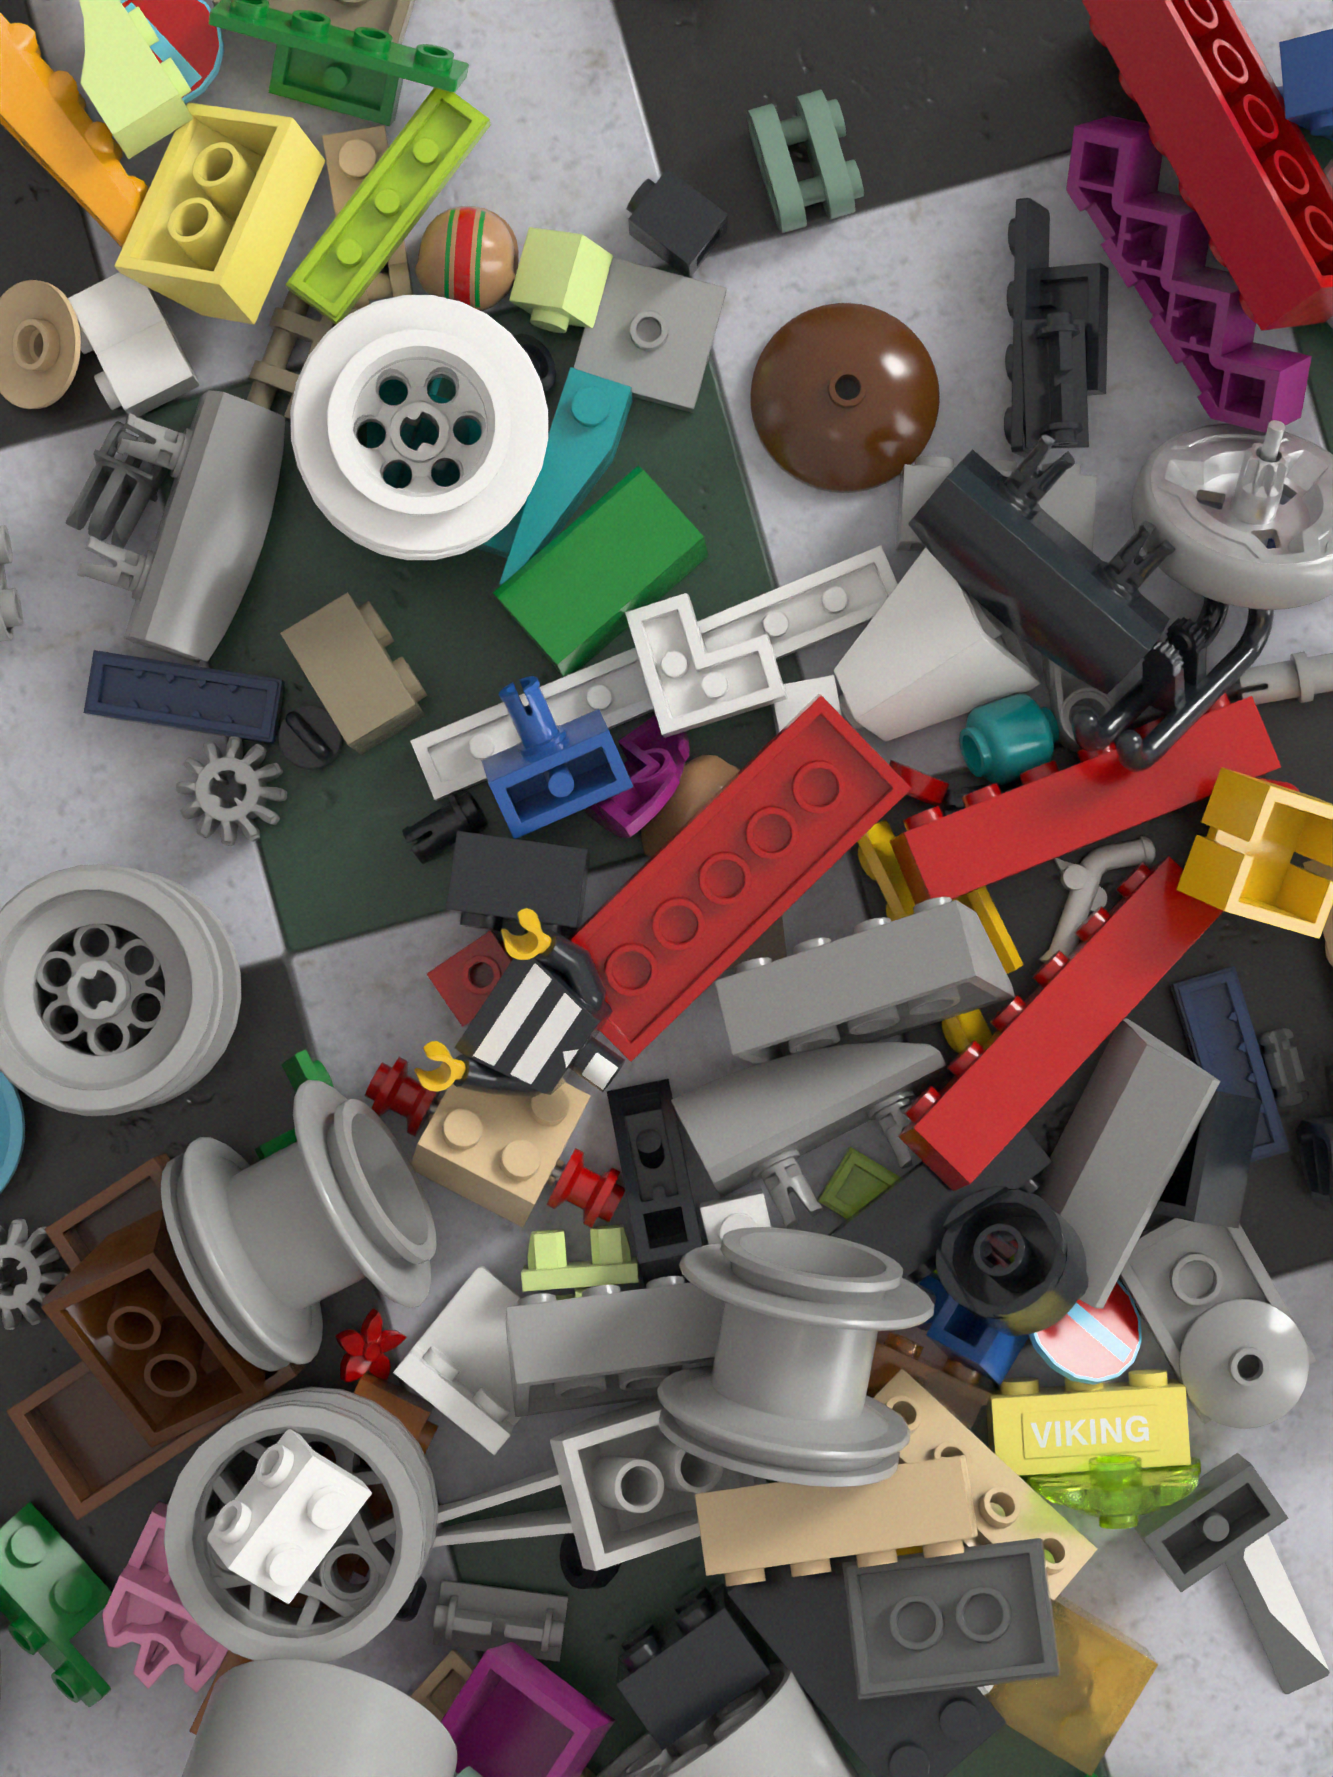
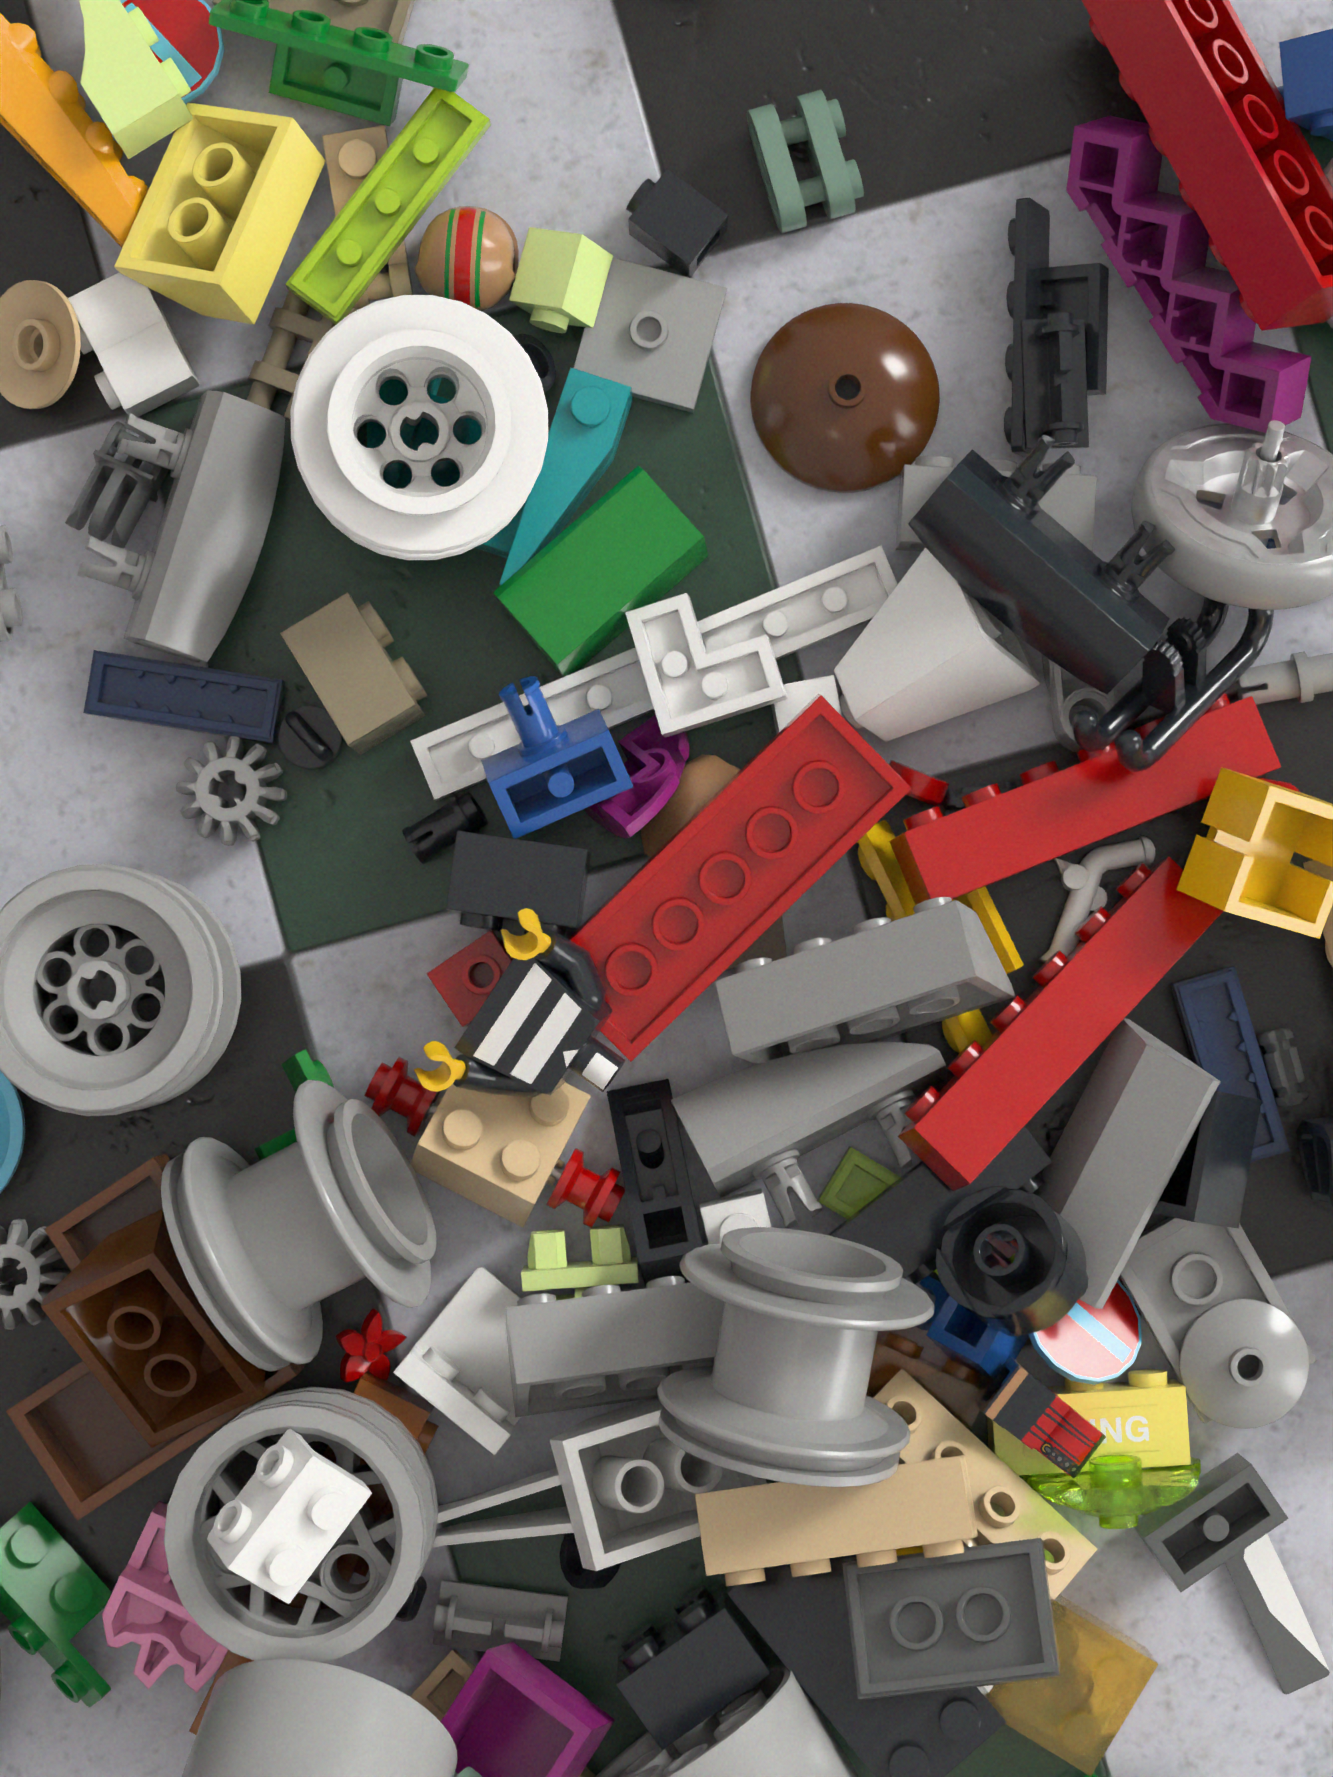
(1008, 738): teal head -> none
(1039, 1418): none -> leg

